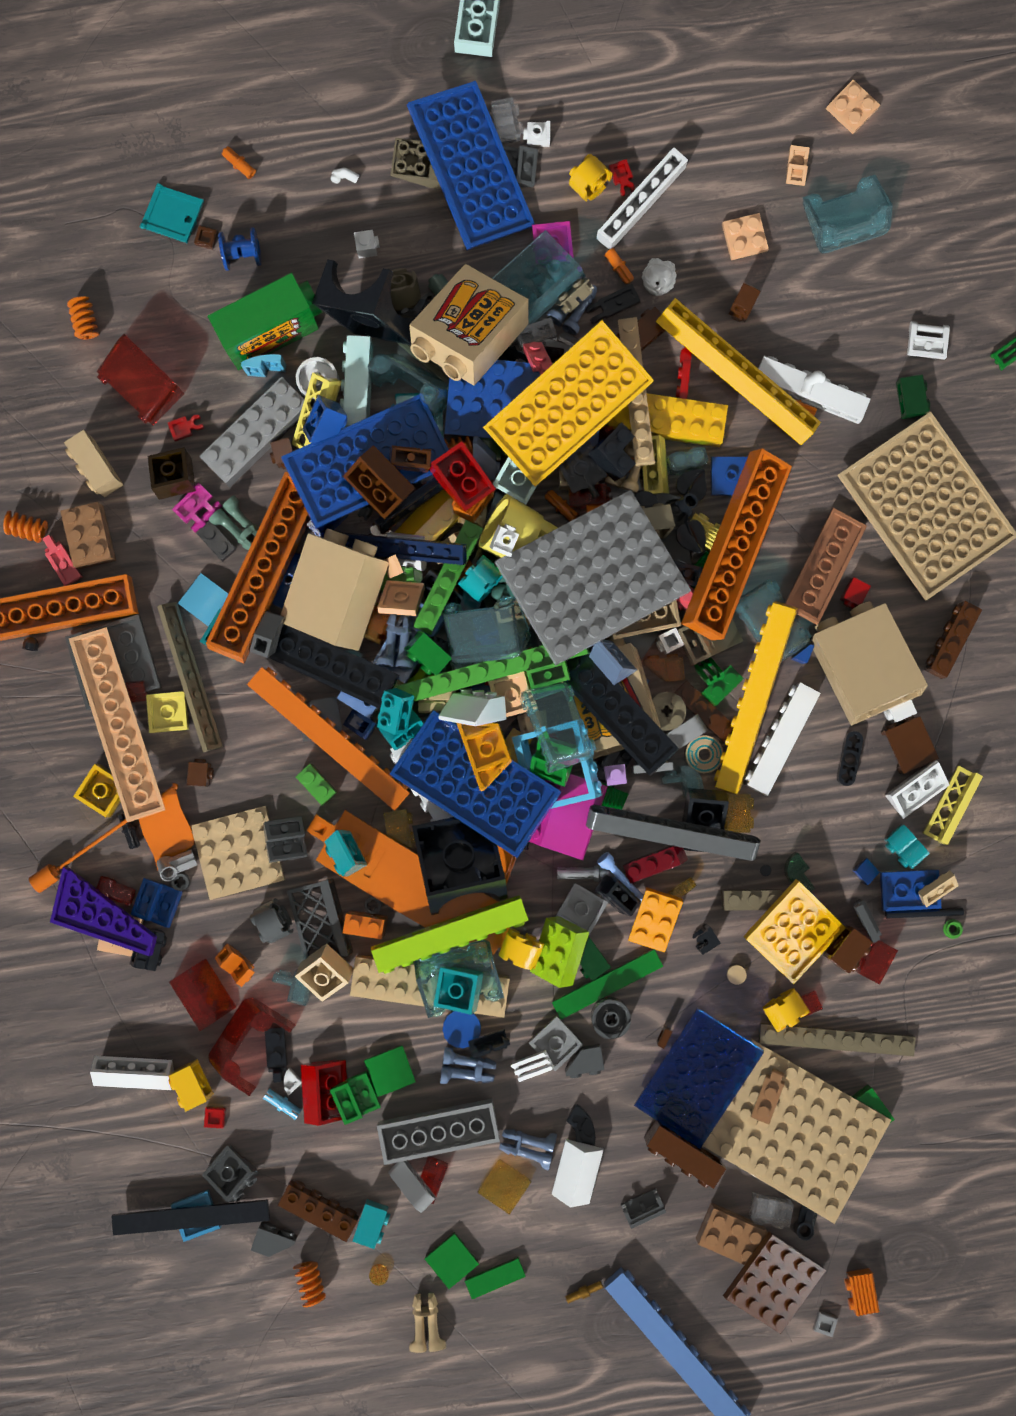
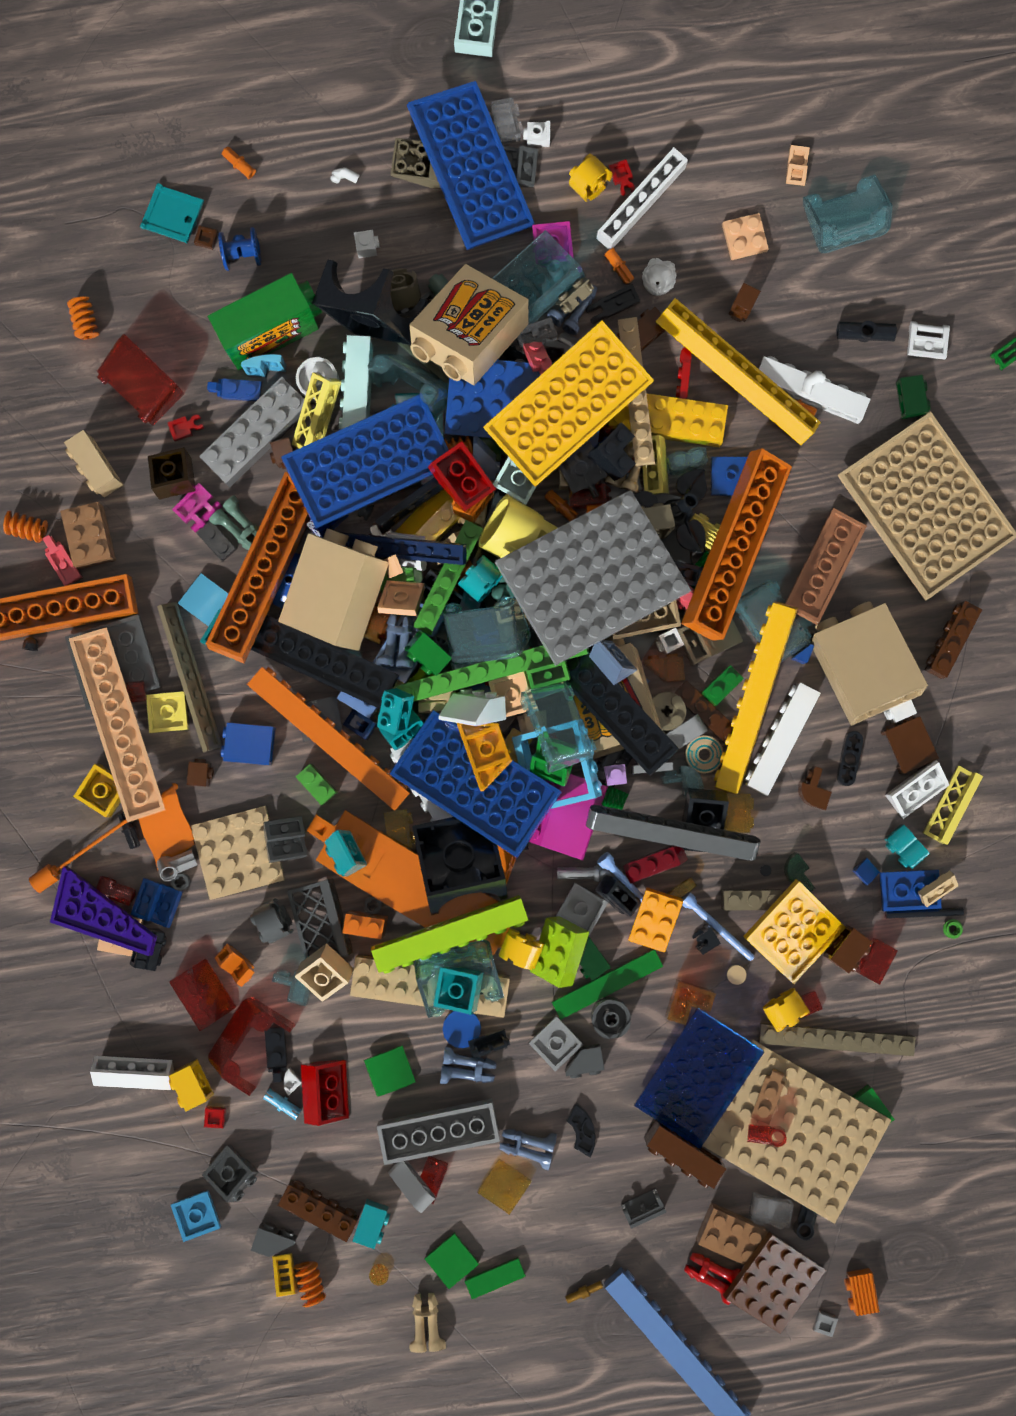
(190, 1217): black tile -> none
(236, 389): none -> blue hinge
(248, 743): none -> blue brick
(267, 634): dark grey slope -> none
(277, 1275): none -> yellow slope
(324, 420): blue slope -> none
(355, 1097): green slope -> none
(378, 481): reddish brown brick -> none
(410, 458): reddish brown brick -> none
(497, 540): white brick -> none
(518, 1071): white tile -> none
(577, 1173): white slope -> none
(664, 1037): reddish brown tile -> none
(687, 996): none -> clear orange brick
(690, 902): none -> light blue piece
(702, 1276): none -> red piece
(706, 665): green tile -> none
(763, 1135): none -> clear red piece
(811, 793): none -> reddish brown brick
(853, 106): light nougat plate -> none
(854, 331): none -> black piece
(854, 593): red brick -> none
(867, 920): dark grey slope -> none

